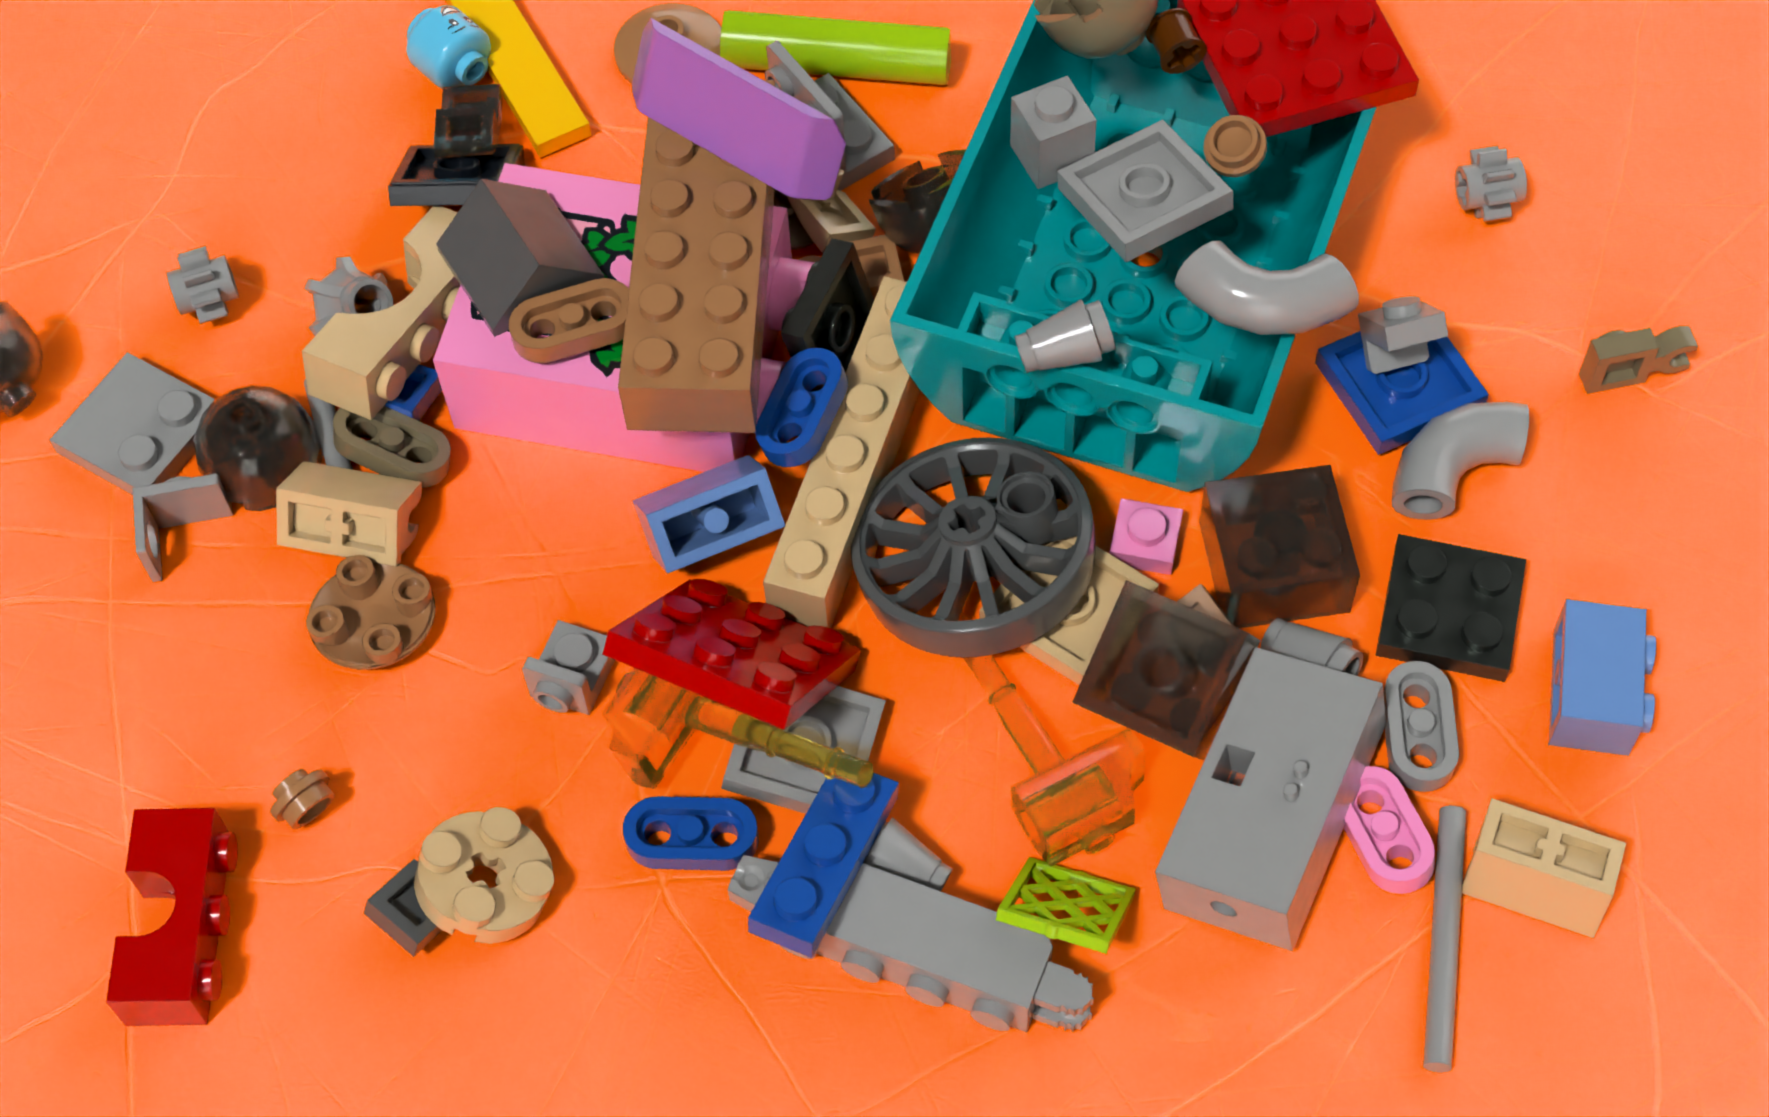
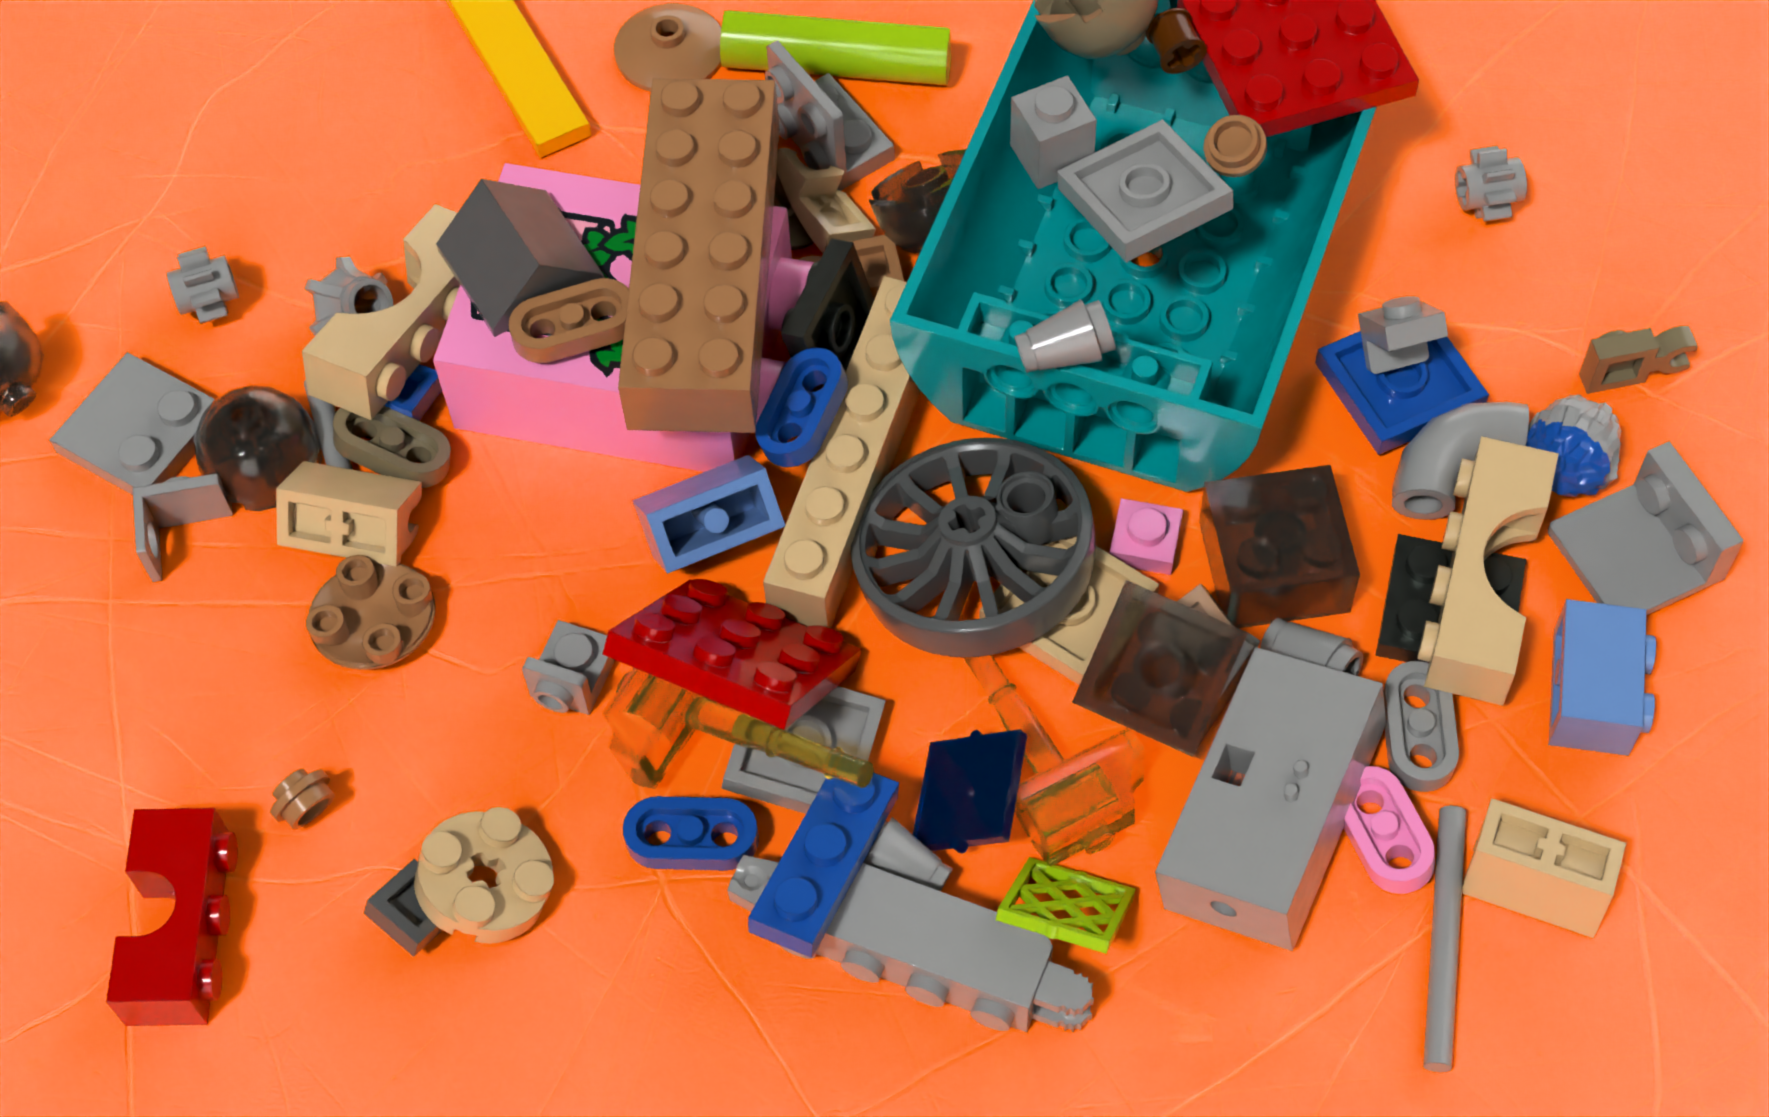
(448, 47): medium azure head -> none
(448, 180): black plate -> none
(468, 121): clear smoke slope -> none
(736, 115): medium lavender piece -> none
(970, 790): none -> clear blue piece
(1266, 299): light grey cylinder -> none
(1477, 634): none -> tan arch
(1586, 440): none -> piece
(1650, 538): none -> light grey bracket

